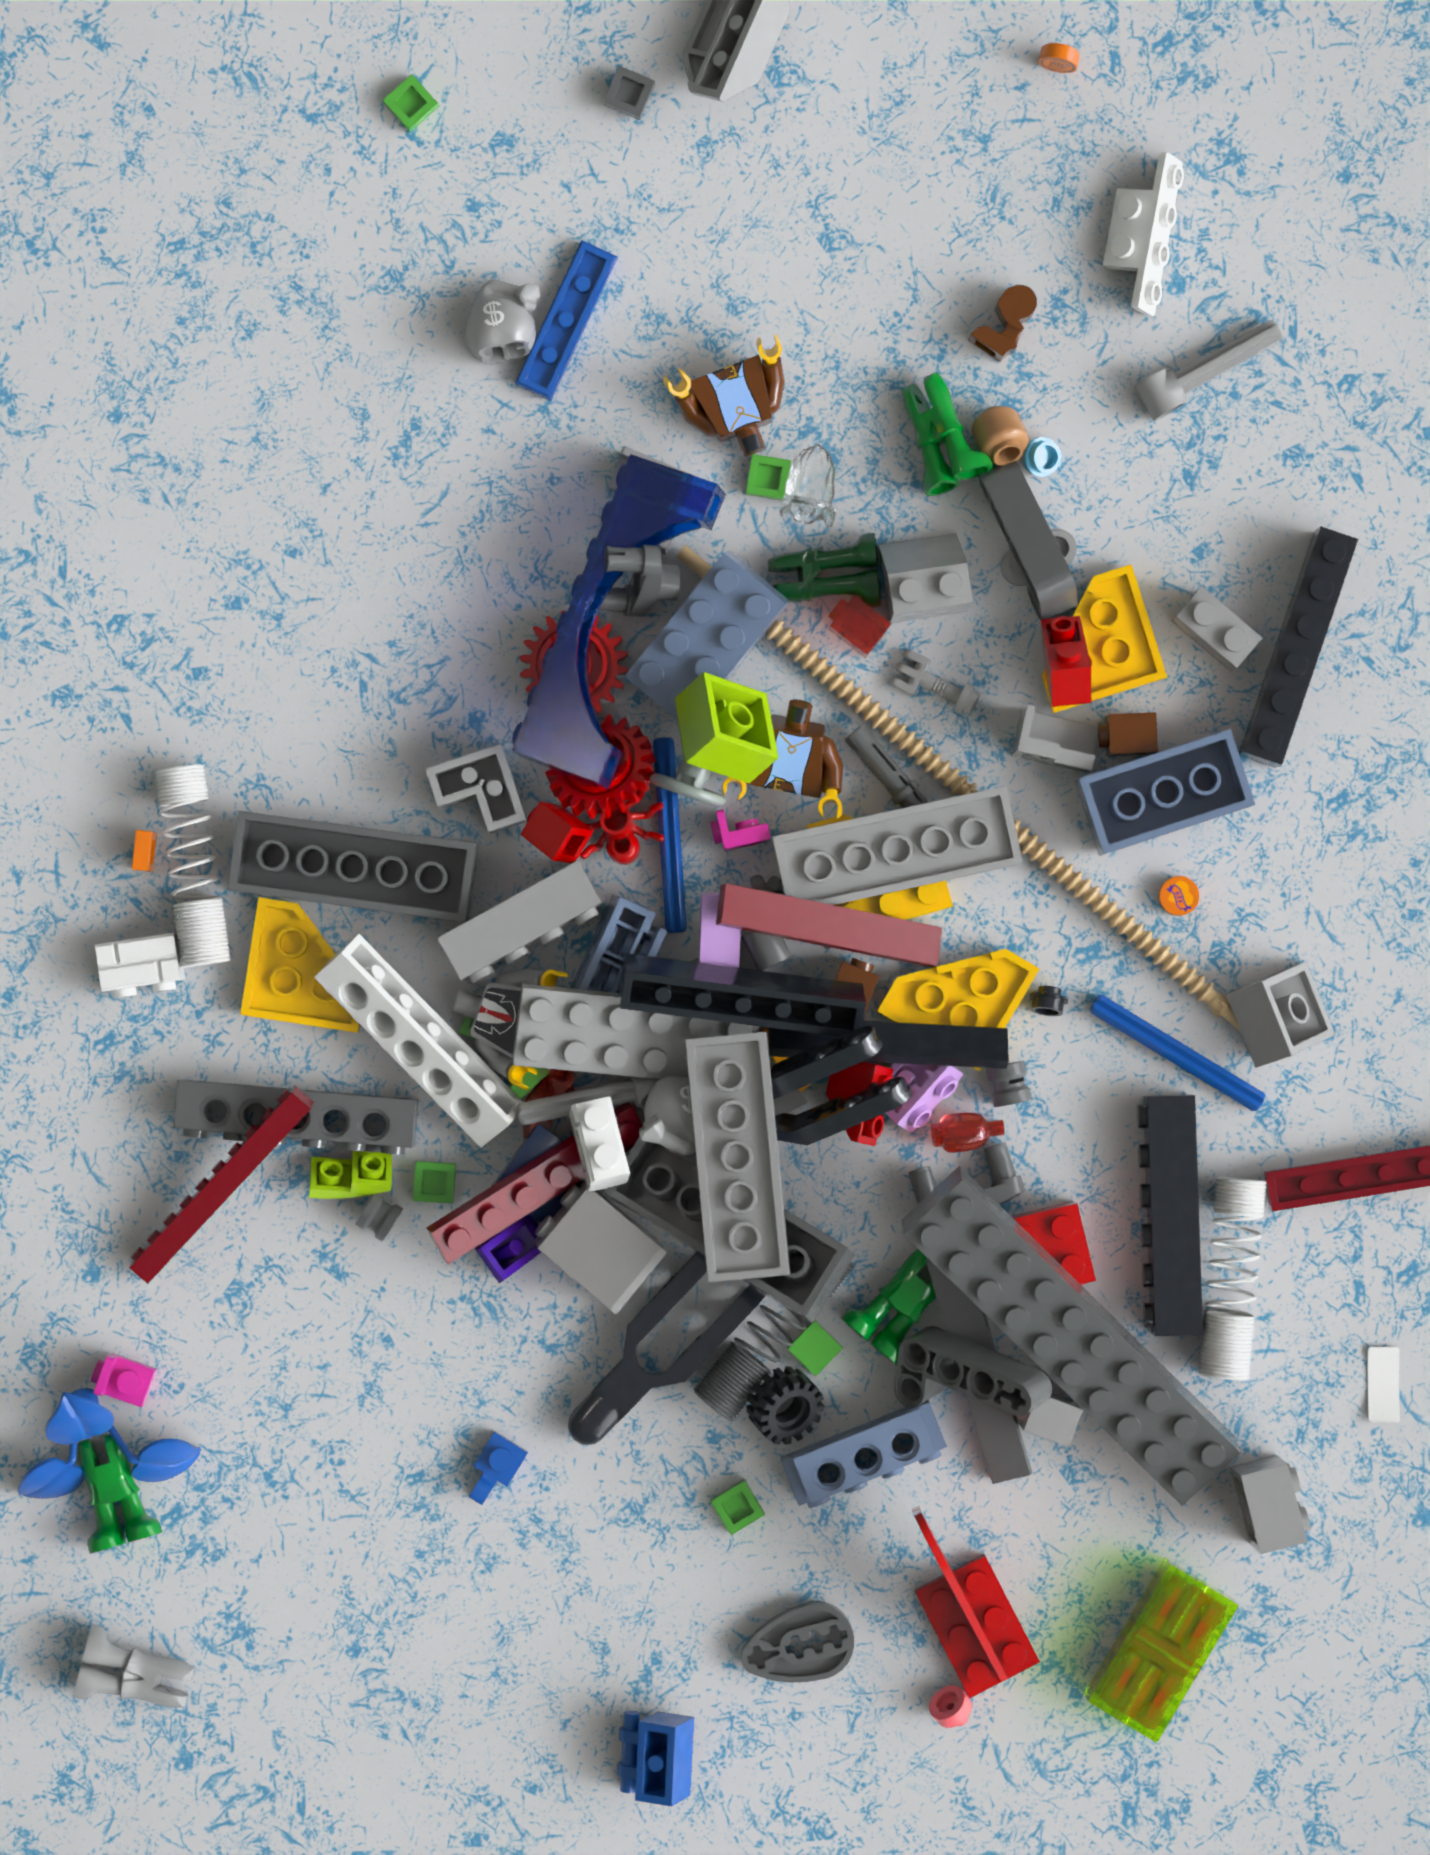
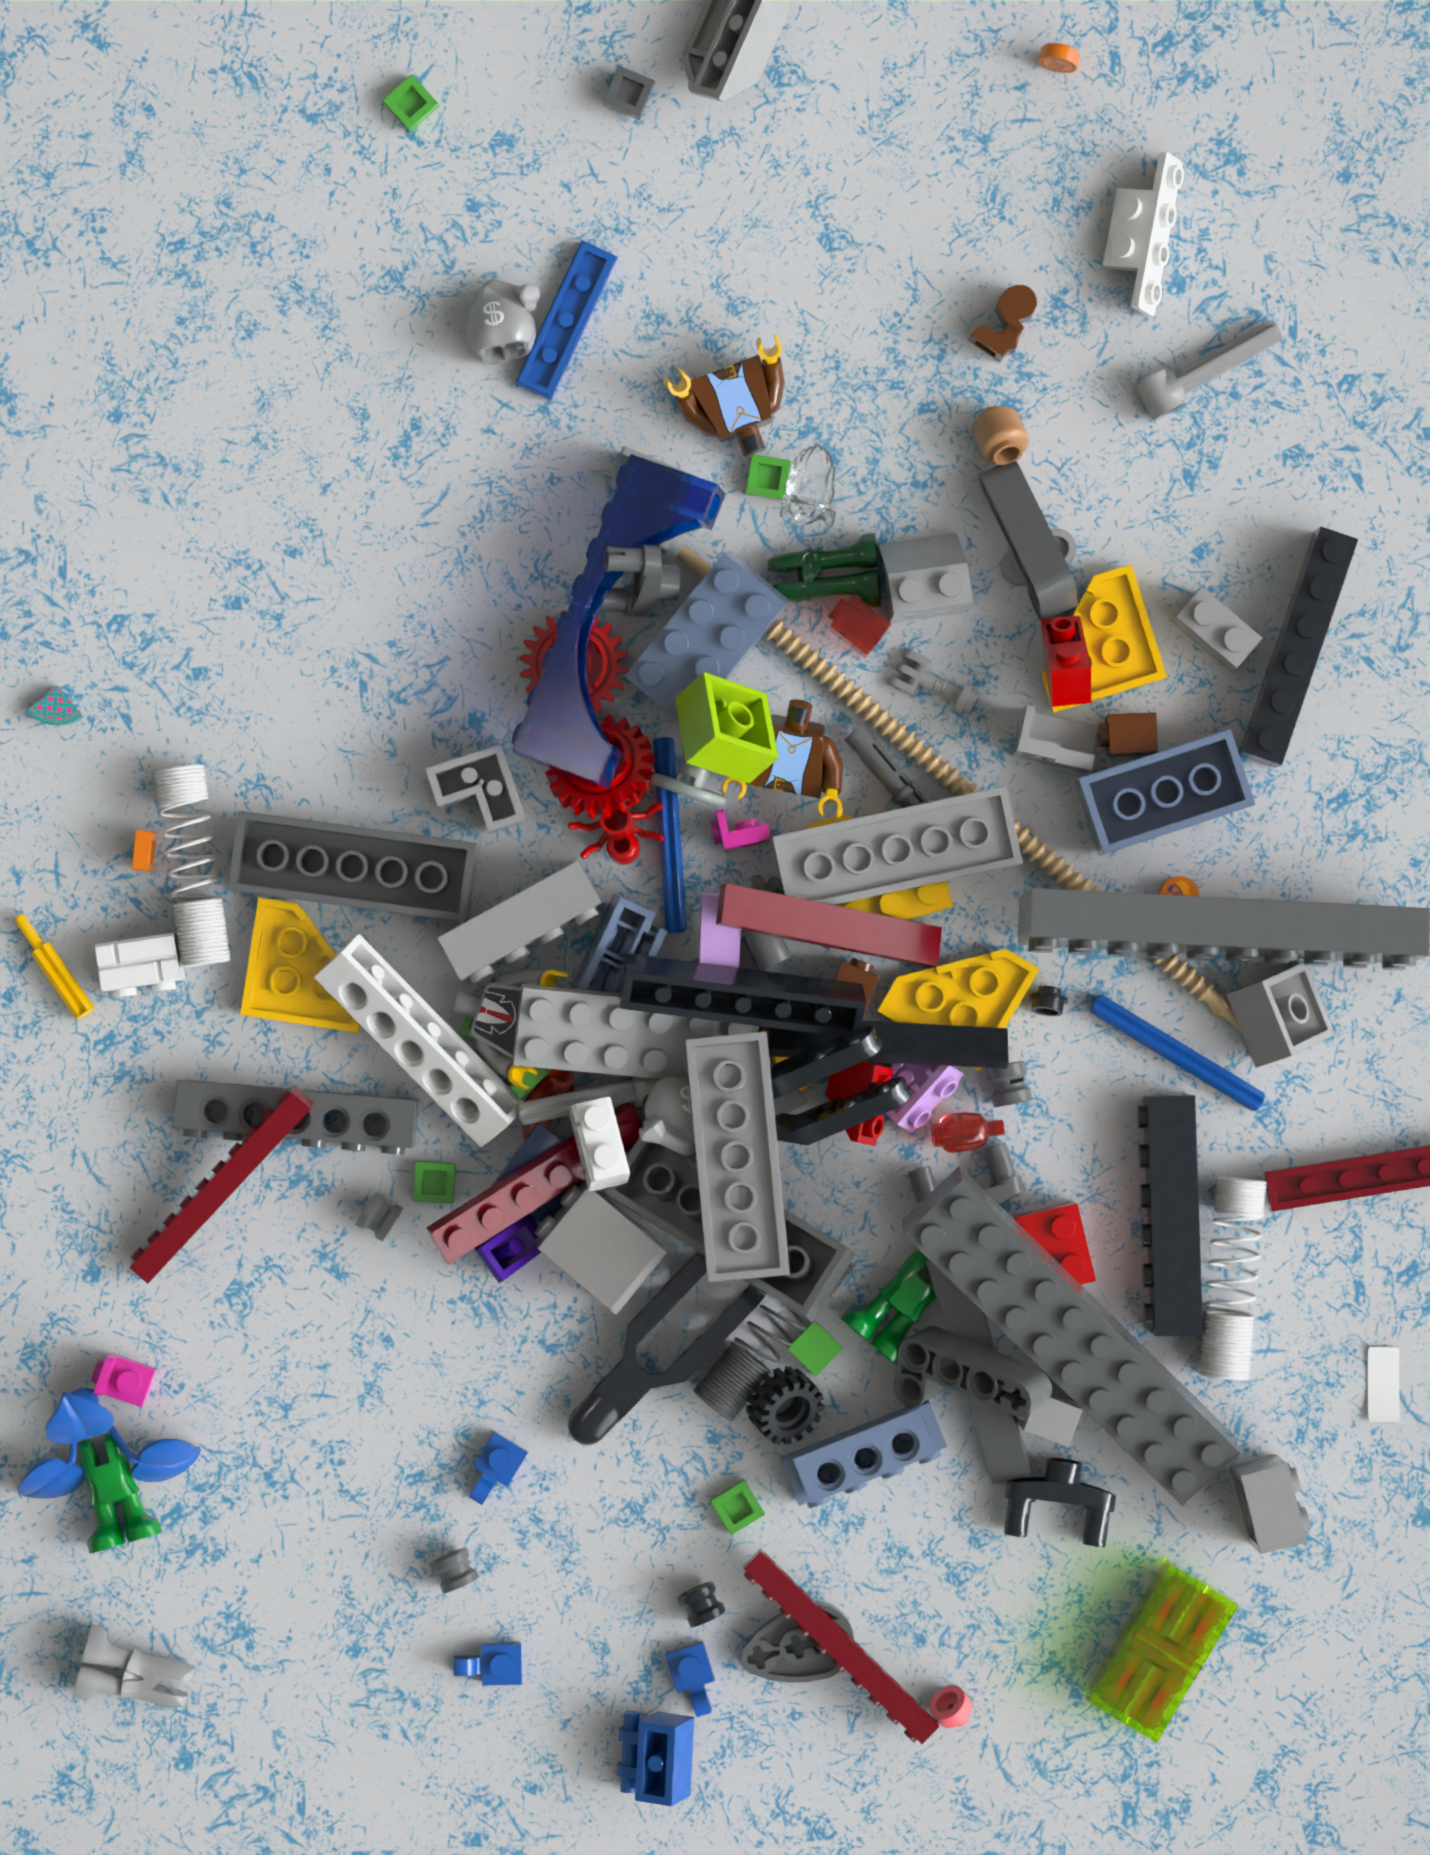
(55, 709): none -> teal tile
(56, 971): none -> yellow axle
(345, 1178): lime slope -> none
(454, 1570): none -> dark grey wheel
(498, 1664): none -> blue plate
(556, 832): red brick -> none
(690, 1672): none -> blue plate
(701, 1604): none -> black wheel
(841, 1646): none -> dark red piece
(941, 427): green piece -> none
(974, 1620): red piece -> none
(1041, 457): medium azure plate -> none
(1062, 1486): none -> black connector
(1223, 927): none -> dark grey brick

